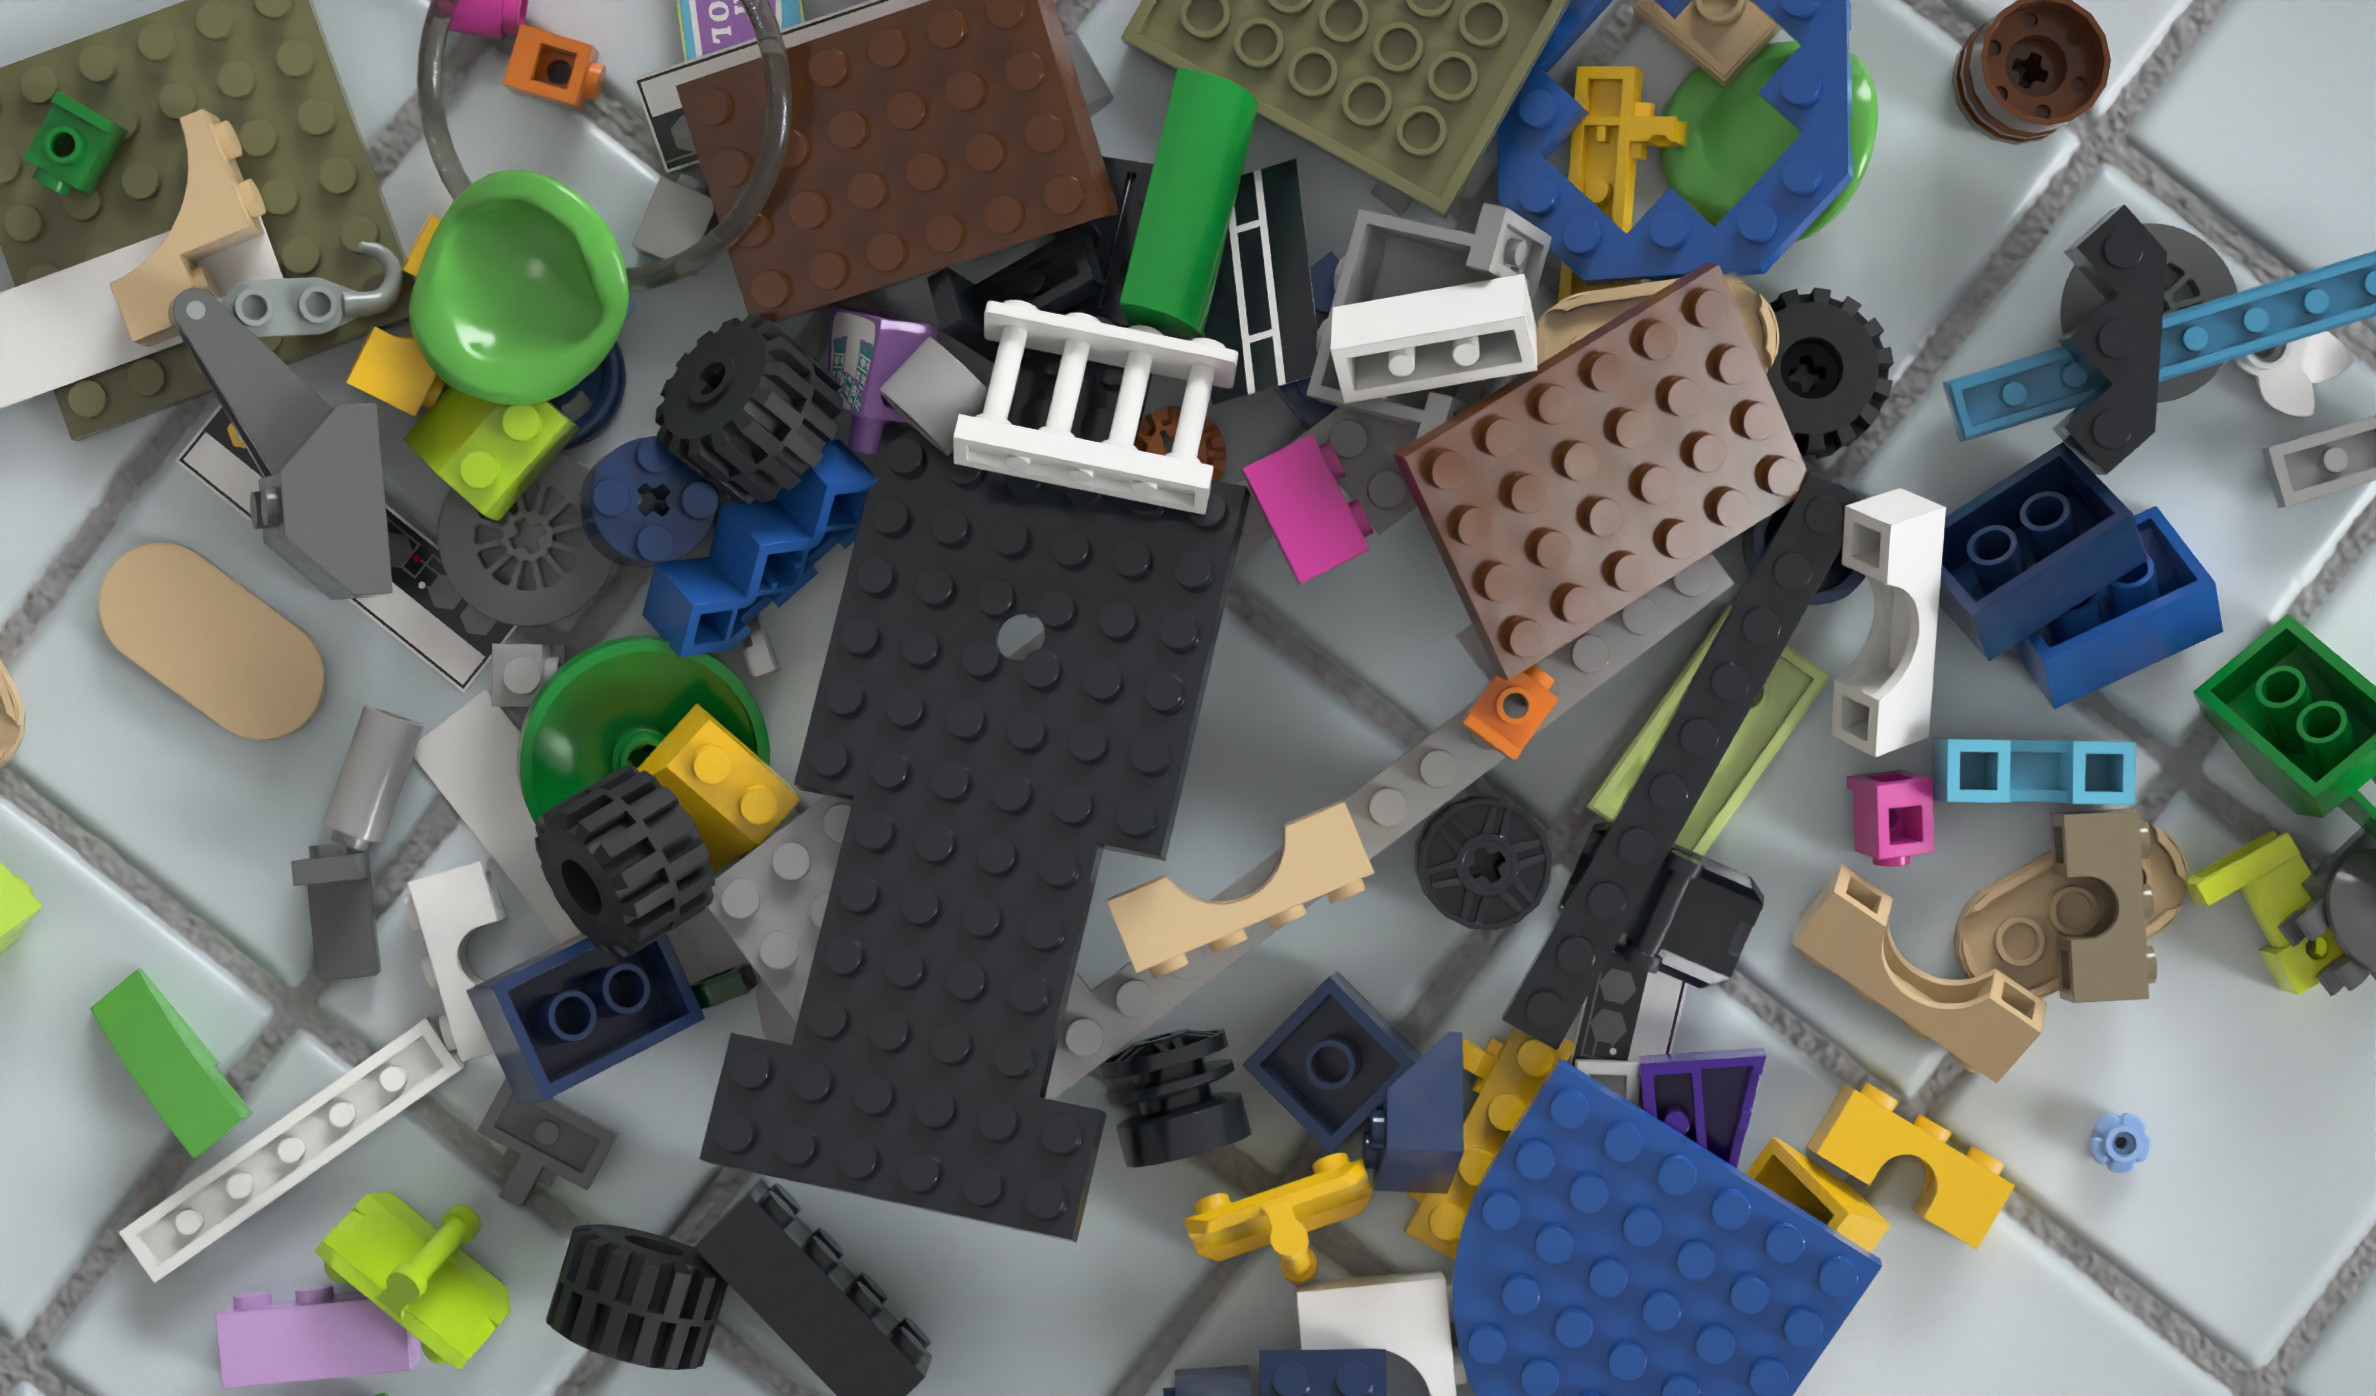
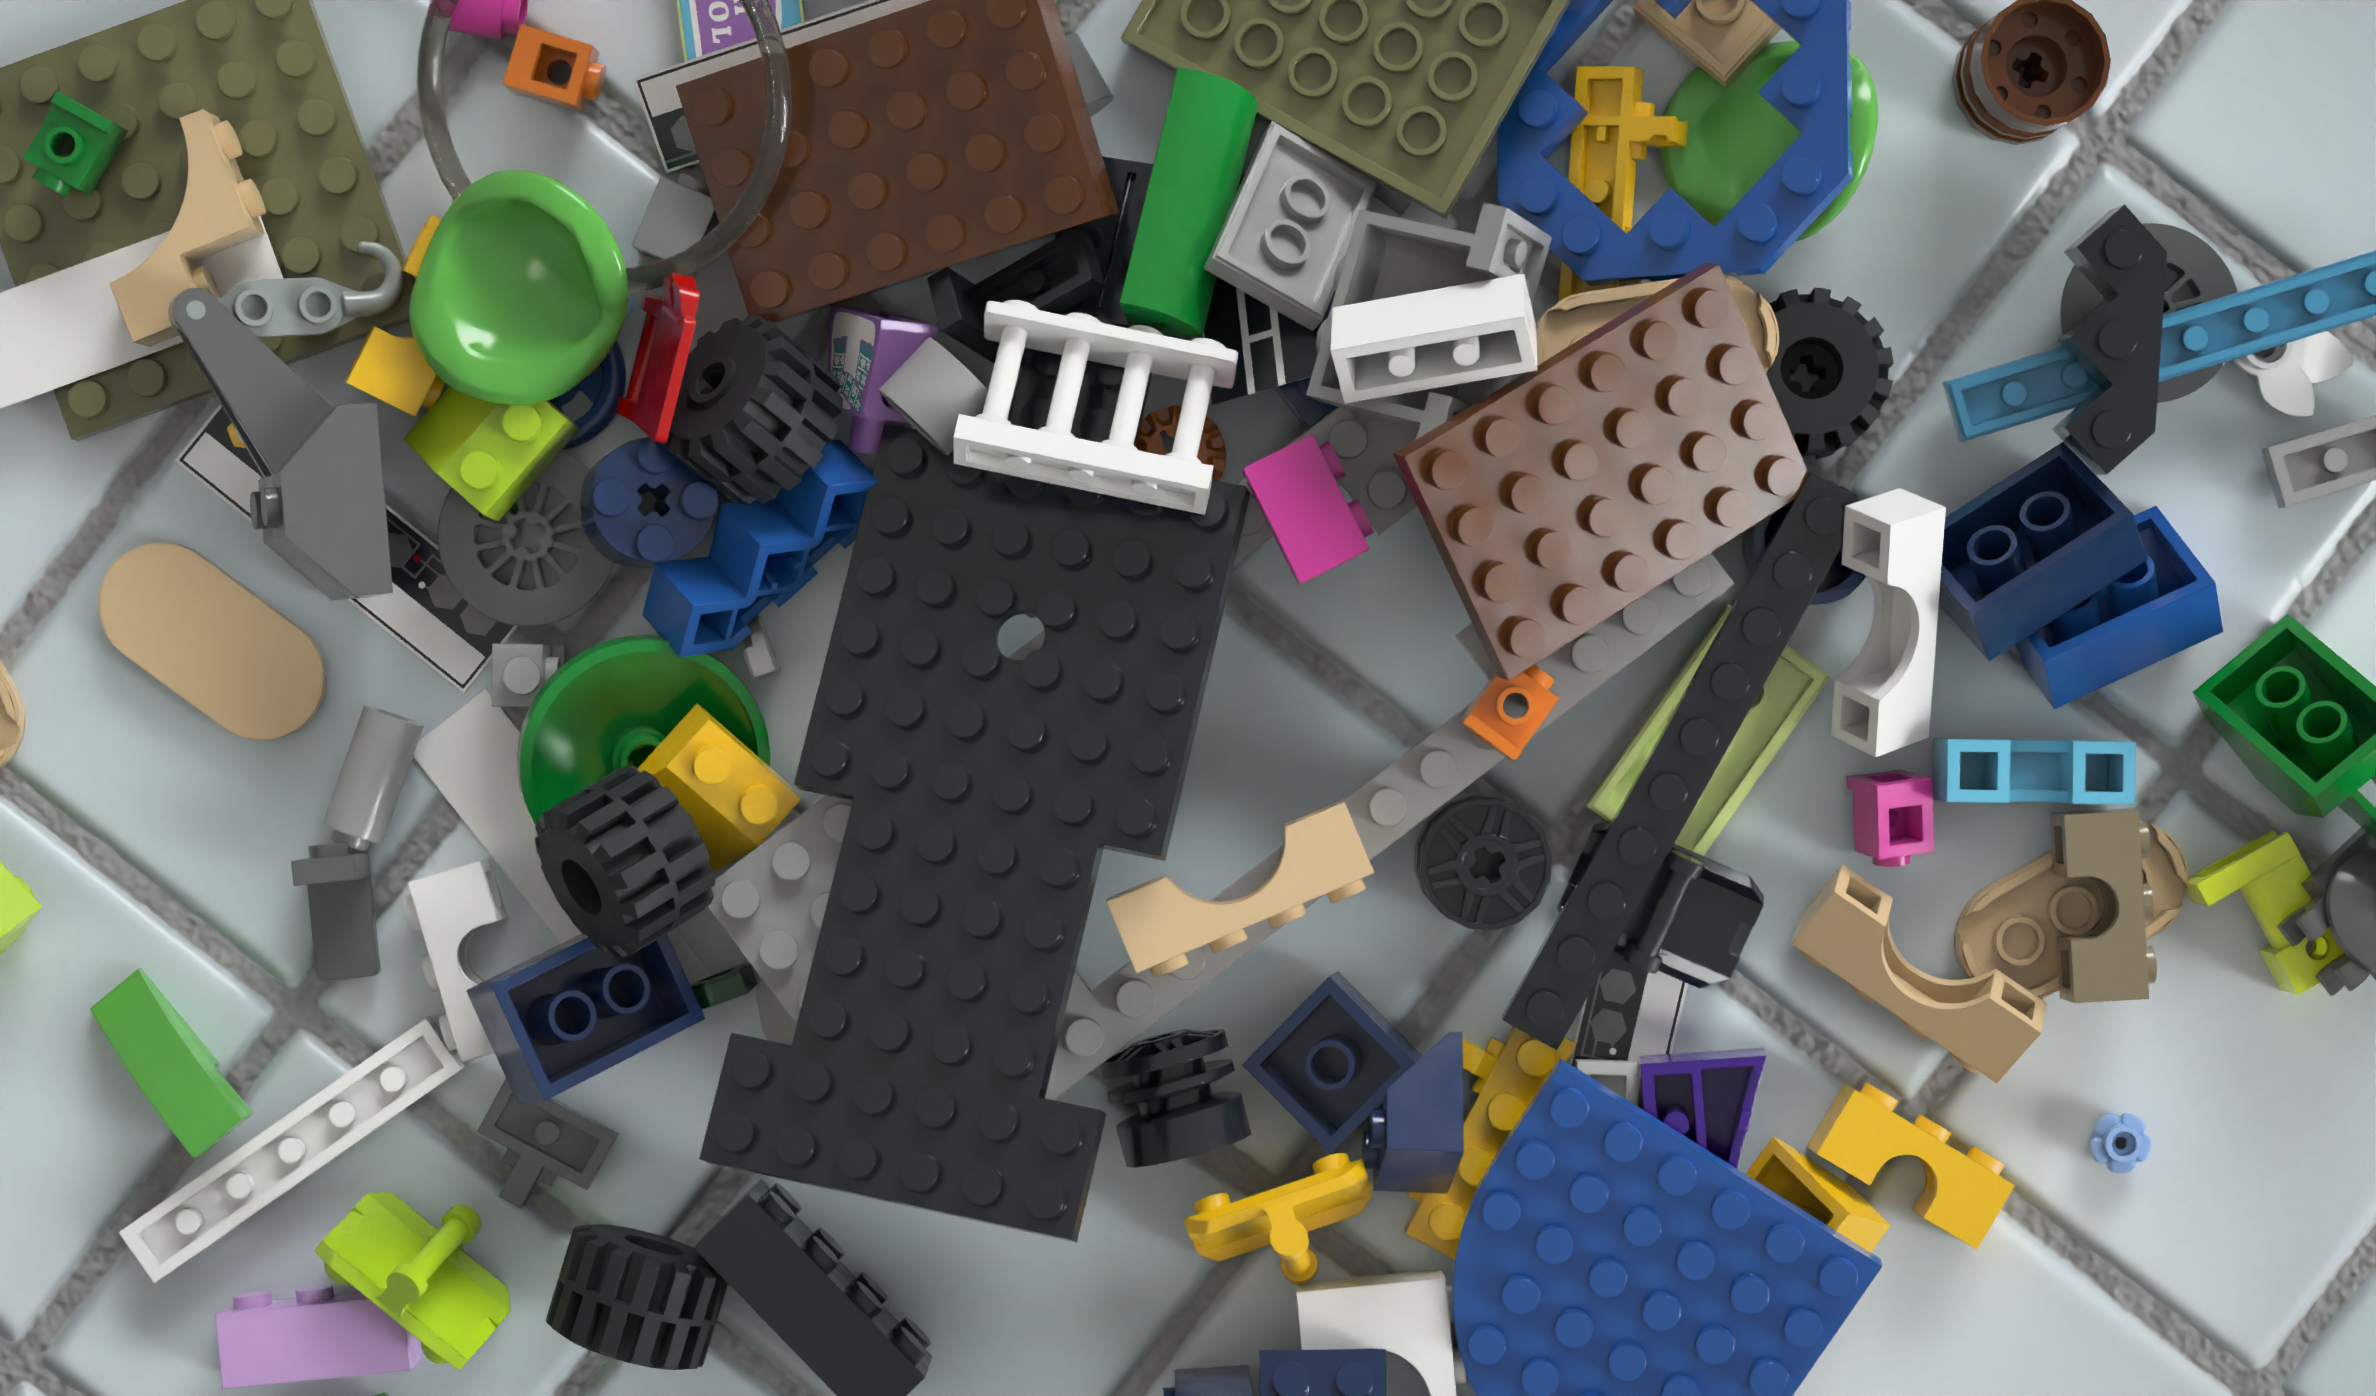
(661, 356): none -> red piece
(1290, 226): none -> light grey tile

